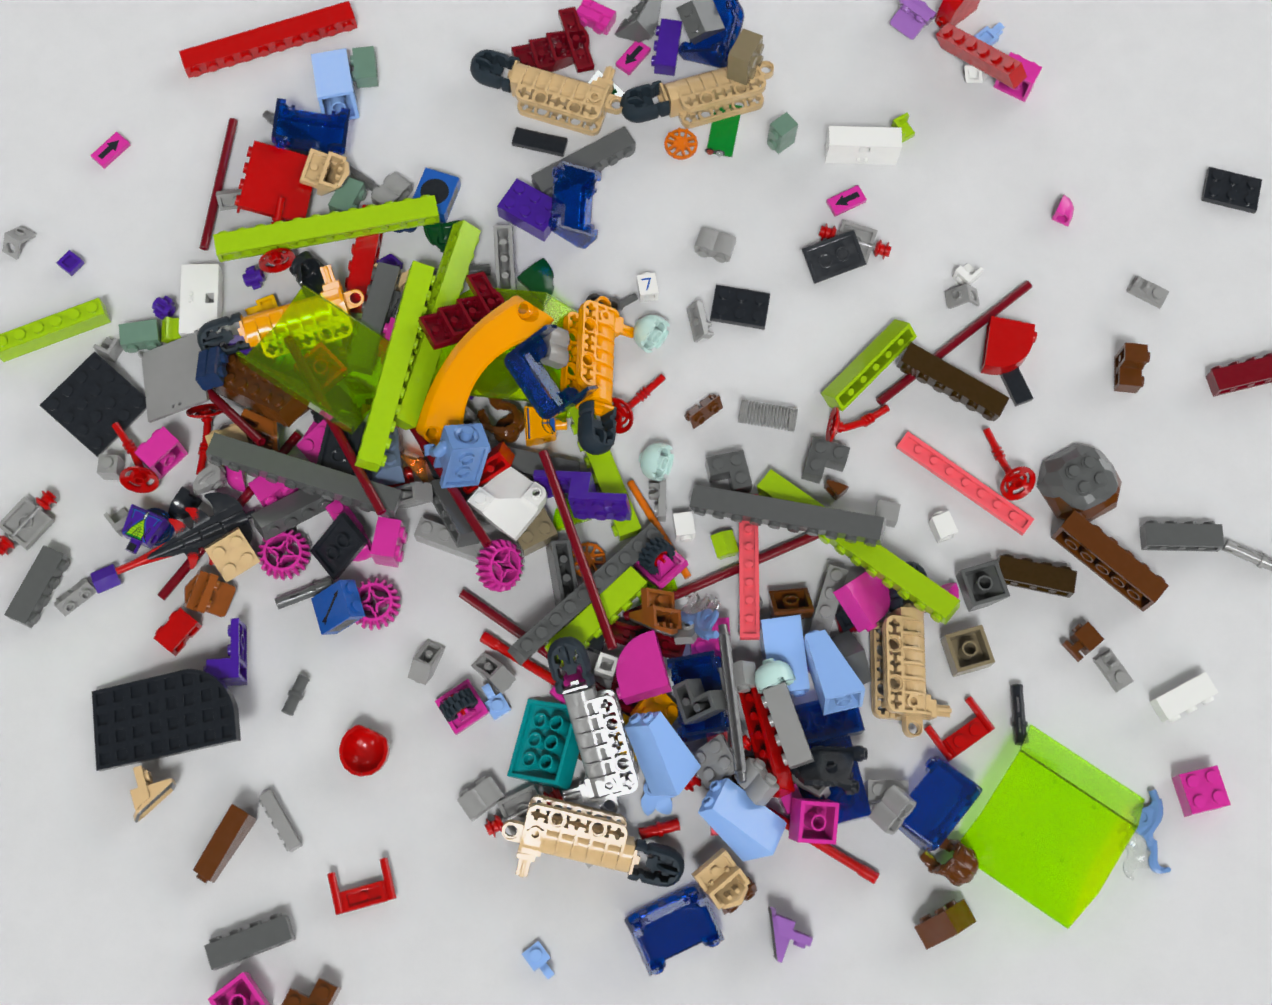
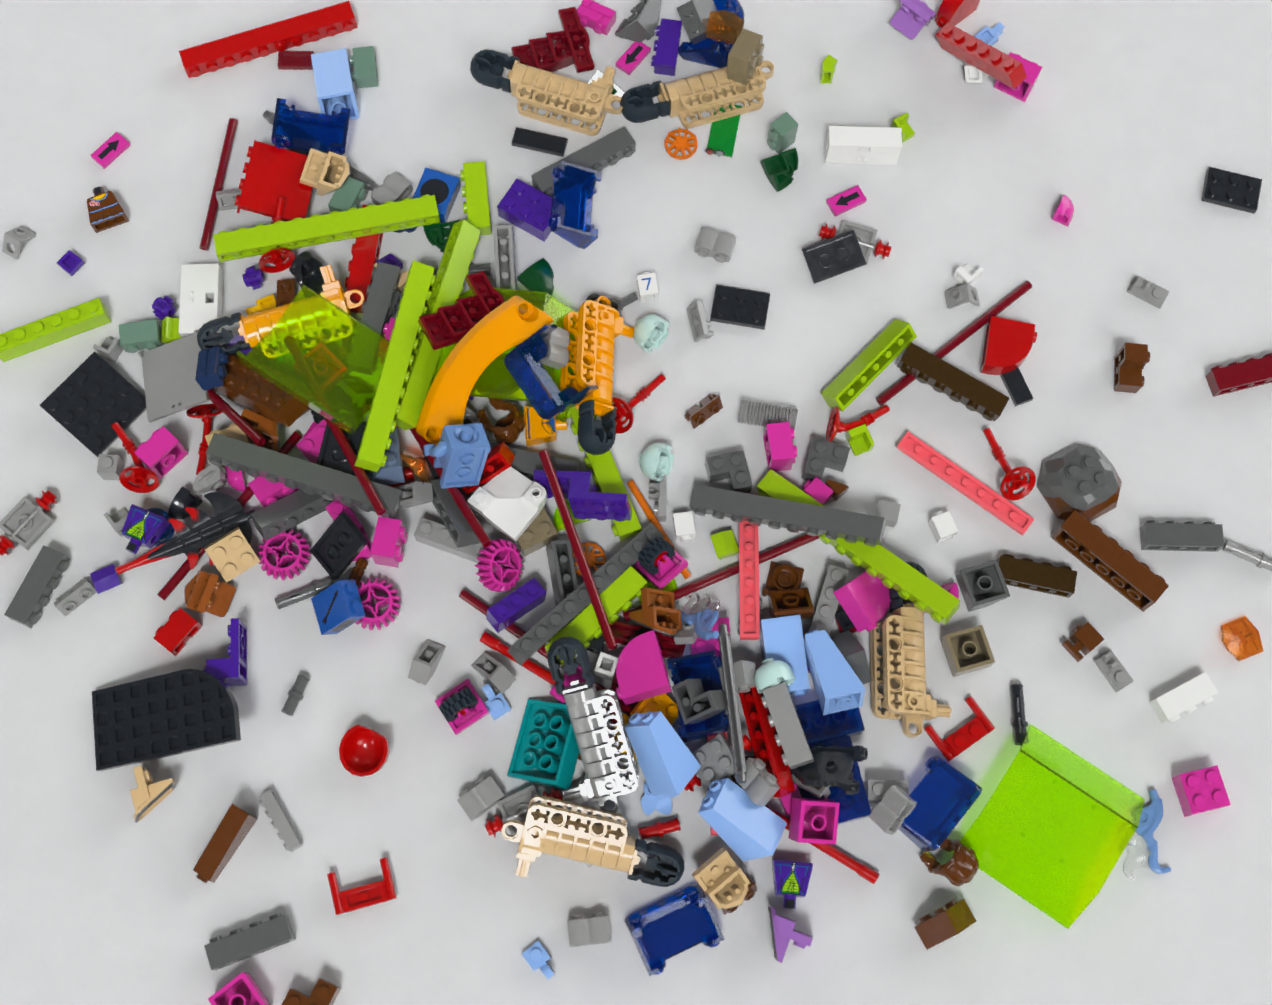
(105, 210): none -> reddish brown torso
(285, 292): none -> reddish brown hinge
(295, 60): none -> dark red tile
(357, 571): none -> reddish brown axle
(476, 196): none -> lime brick
(516, 605): none -> dark purple brick
(589, 930): none -> light grey brick
(724, 26): none -> clear orange slope
(779, 446): none -> dark pink brick
(780, 168): none -> dark green brick
(782, 577): none -> reddish brown hat
(791, 880): none -> torso
(818, 490): none -> dark pink brick
(827, 69): none -> lime piece
(860, 440): none -> lime panel
(1241, 638): none -> clear orange slope

